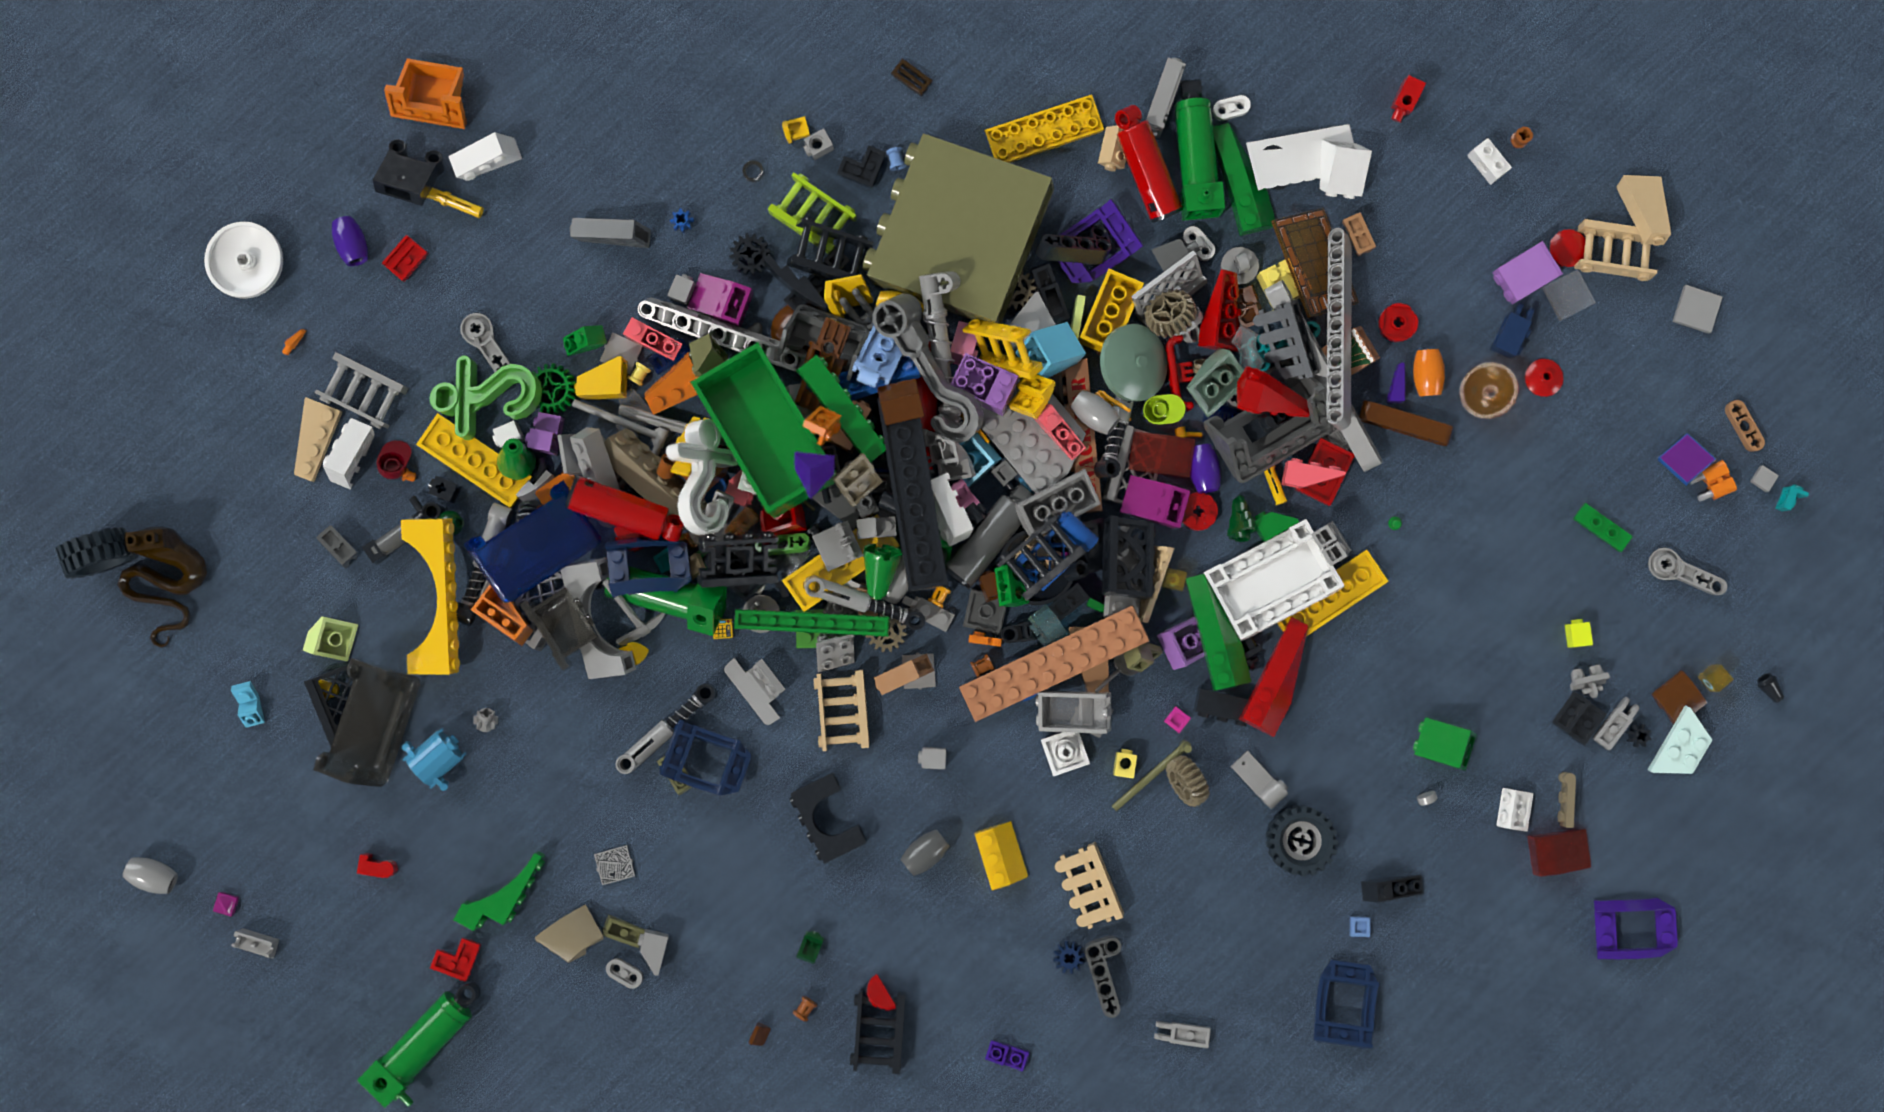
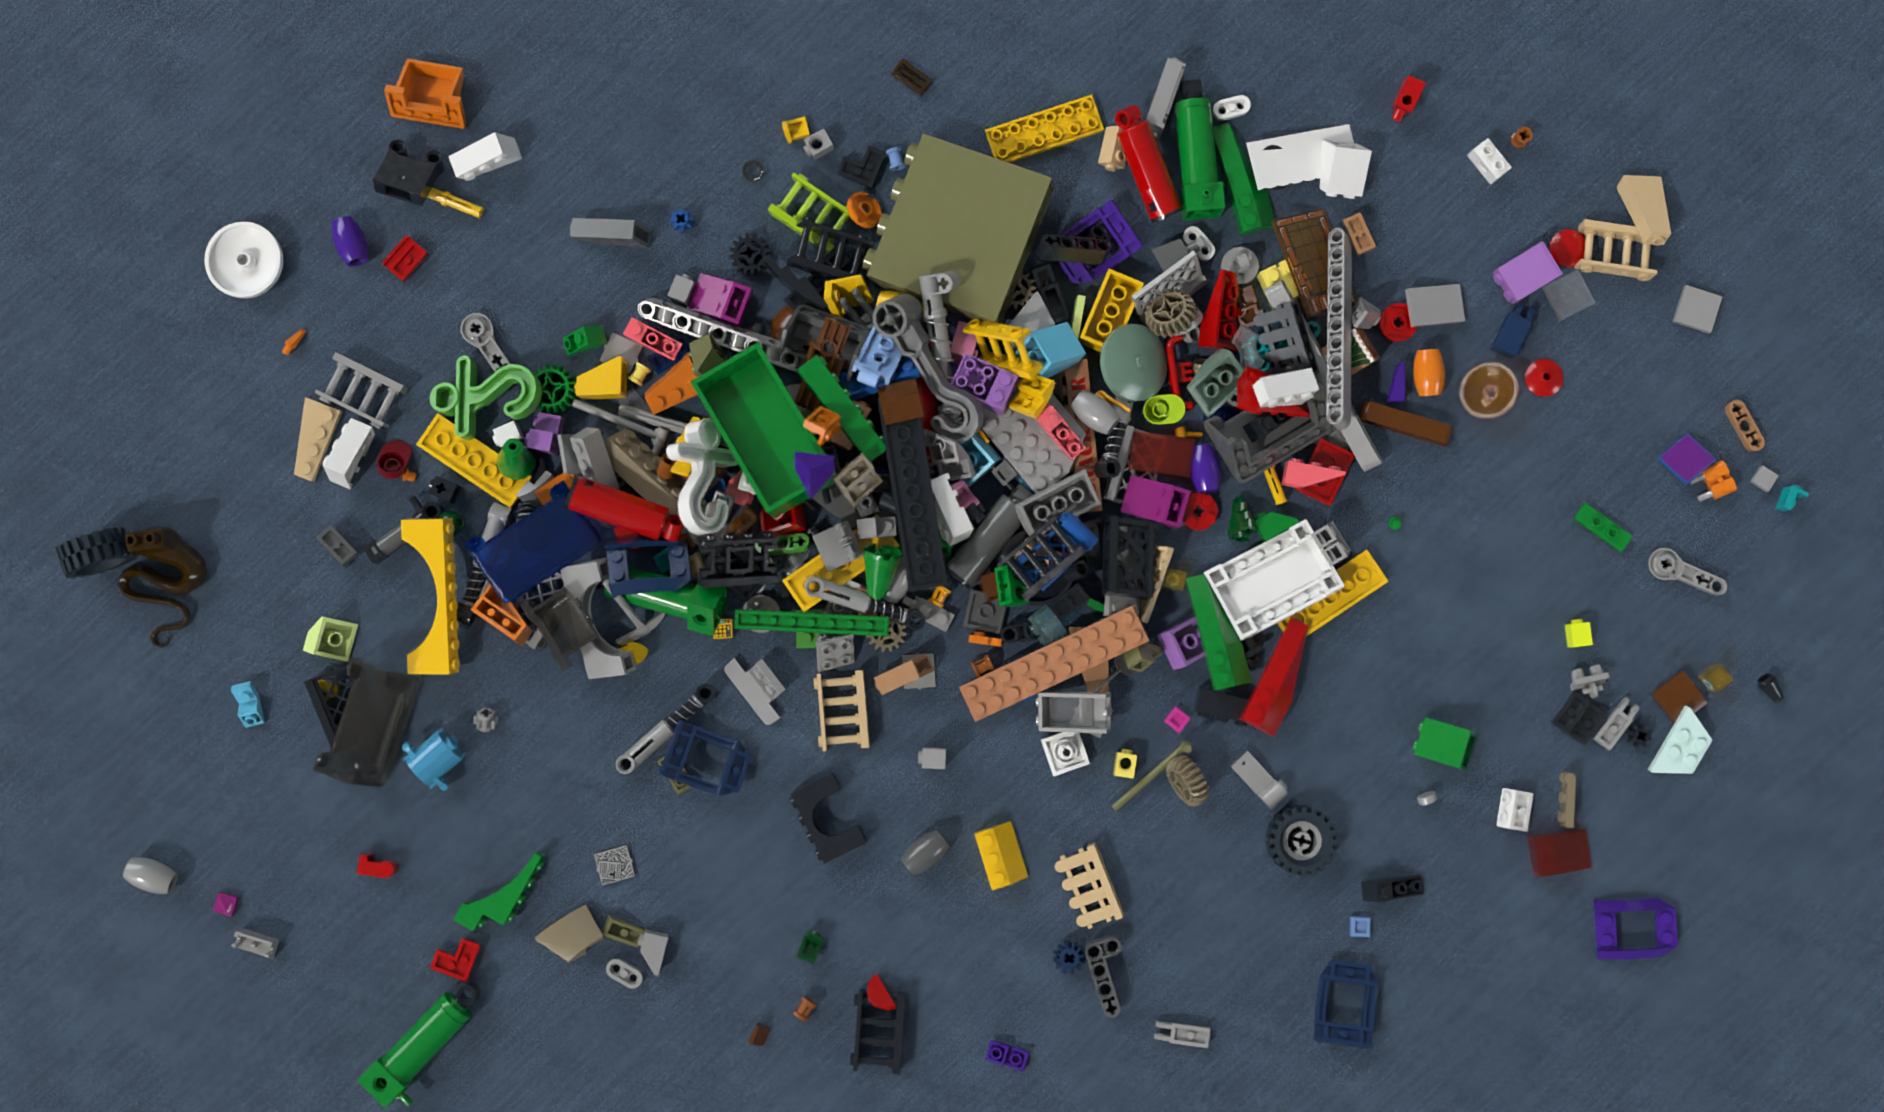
(859, 216): none -> orange tile
(1286, 388): none -> white wedge
(1365, 314): none -> light grey slope
(1435, 305): none -> light grey tile

